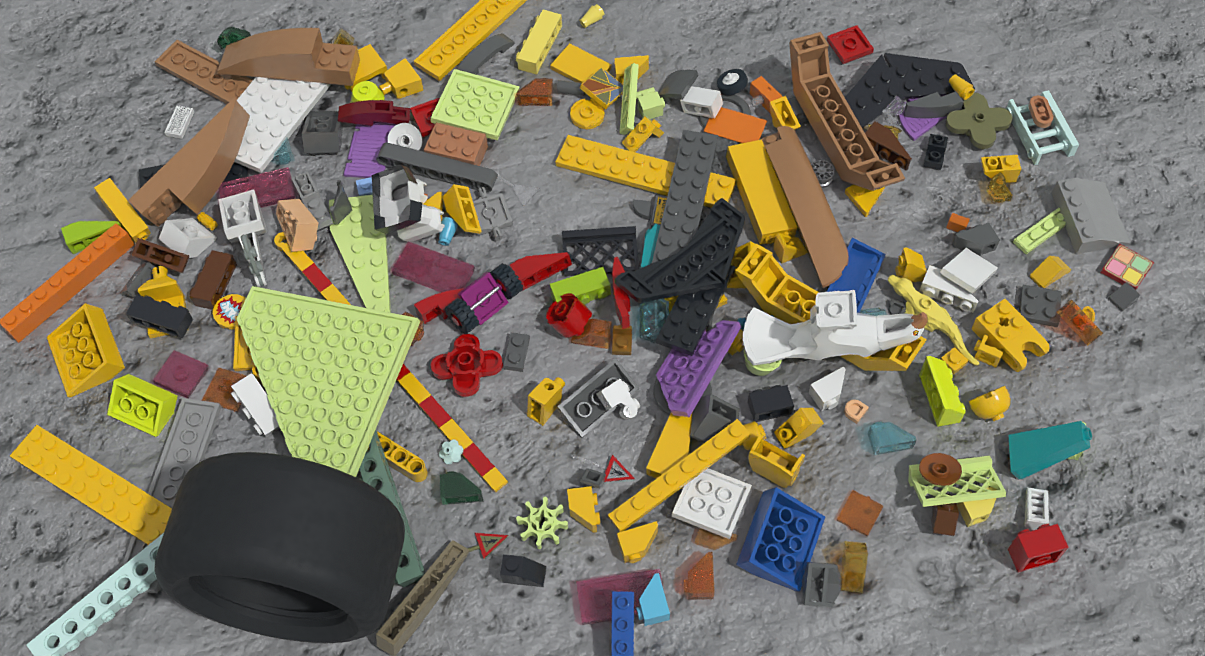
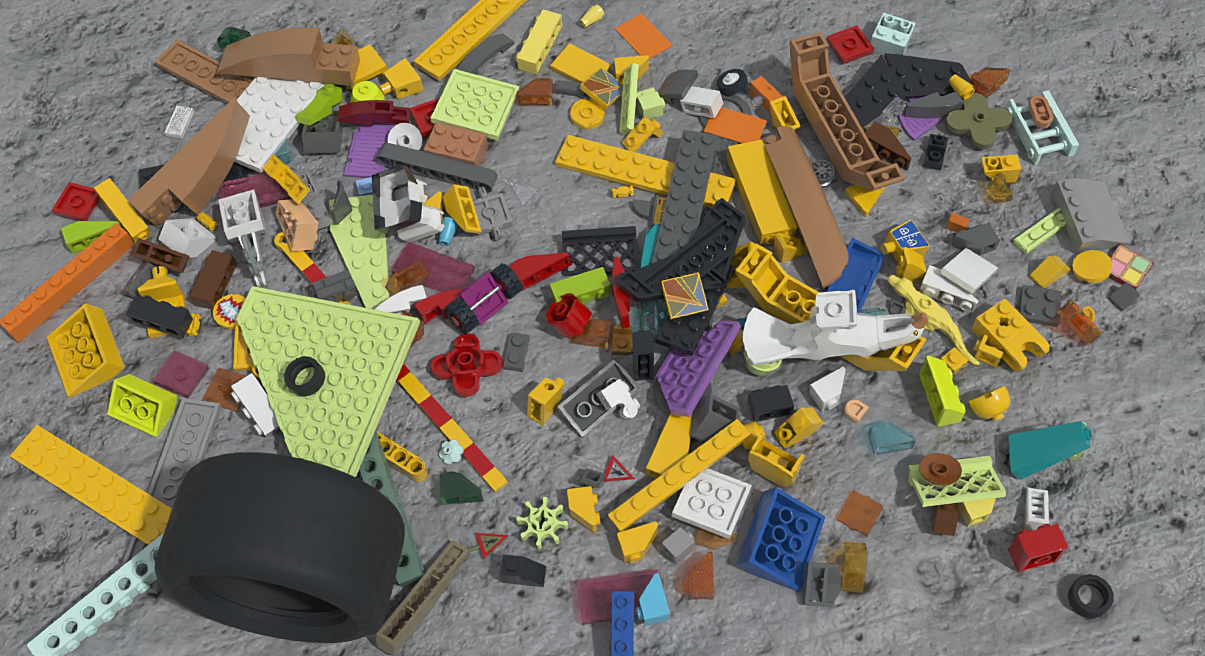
(76, 202): none -> red plate
(193, 328): none -> yellow piece
(287, 178): none -> yellow slope
(296, 367): none -> black tyre
(321, 105): none -> lime slope
(336, 287): none -> dark grey brick
(403, 300): none -> white slope
(407, 278): none -> clear orange slope
(622, 191): none -> yellow piece
(643, 36): none -> orange piece
(643, 355): none -> black brick
(678, 545): none -> light grey brick
(684, 296): none -> tile
(892, 35): none -> light aqua slope
(905, 236): none -> torso
(989, 80): none -> clear orange slope
(1092, 266): none -> yellow tile
(1097, 582): none -> black tyre

